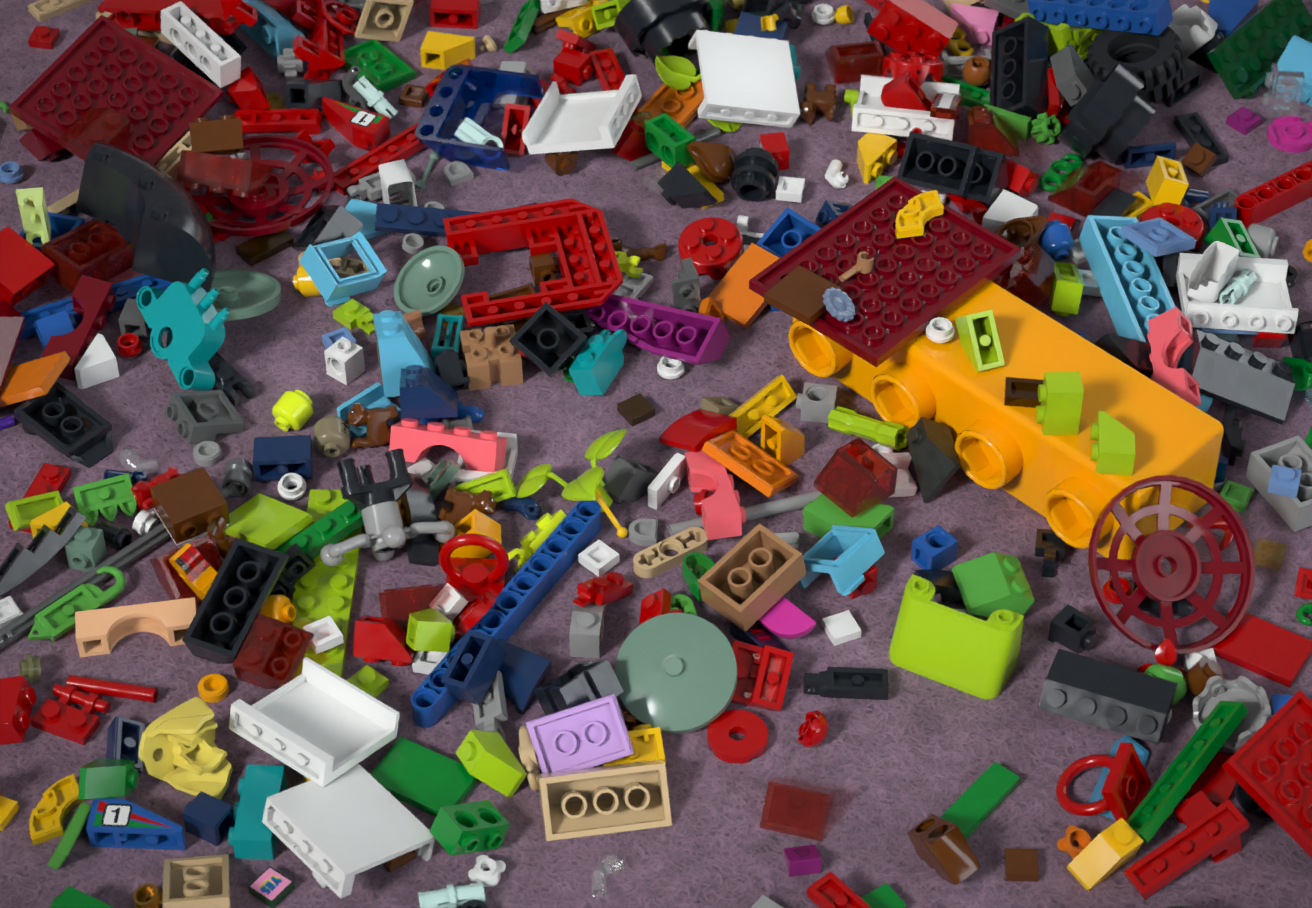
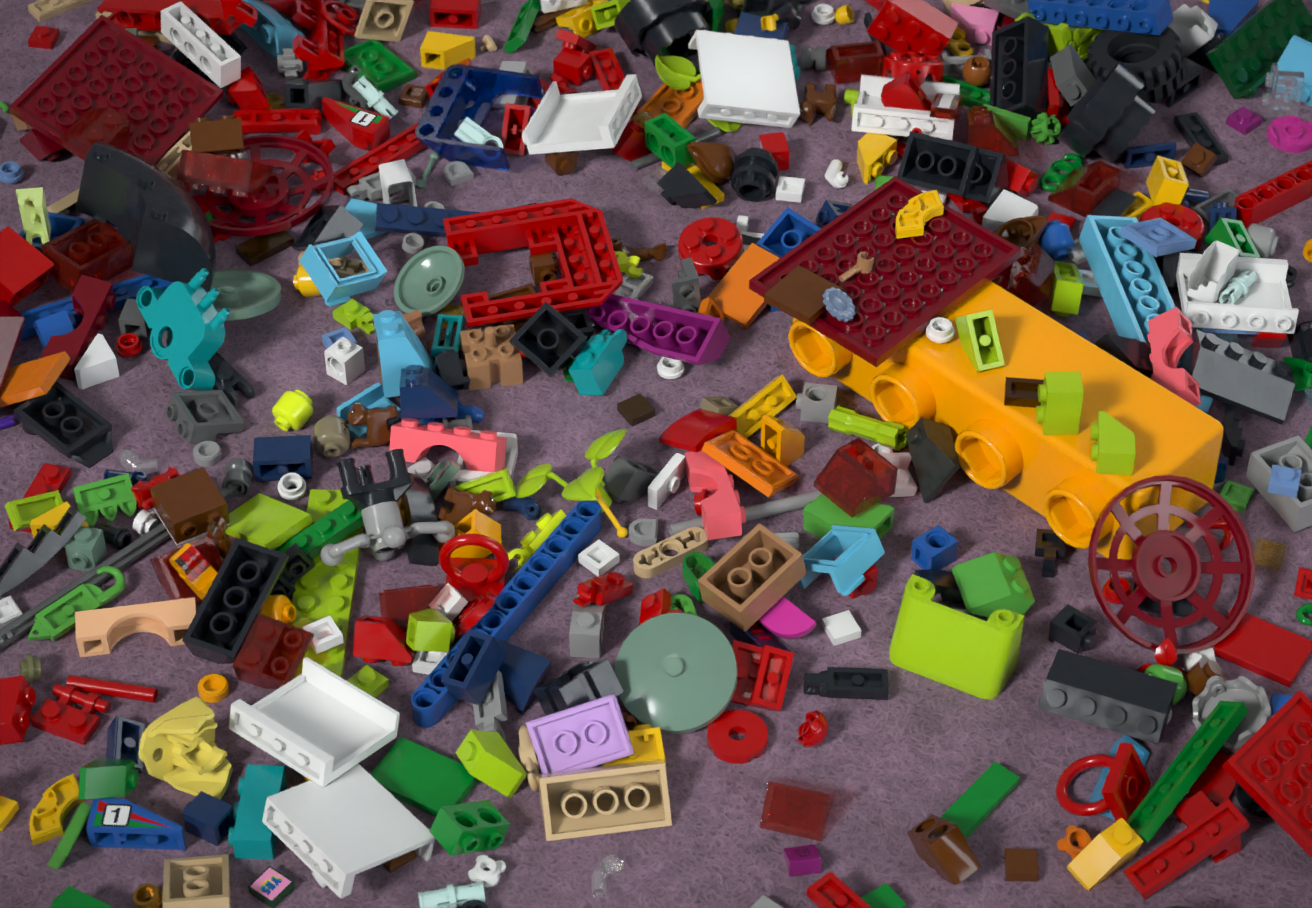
(813, 58): none -> dark grey wheel

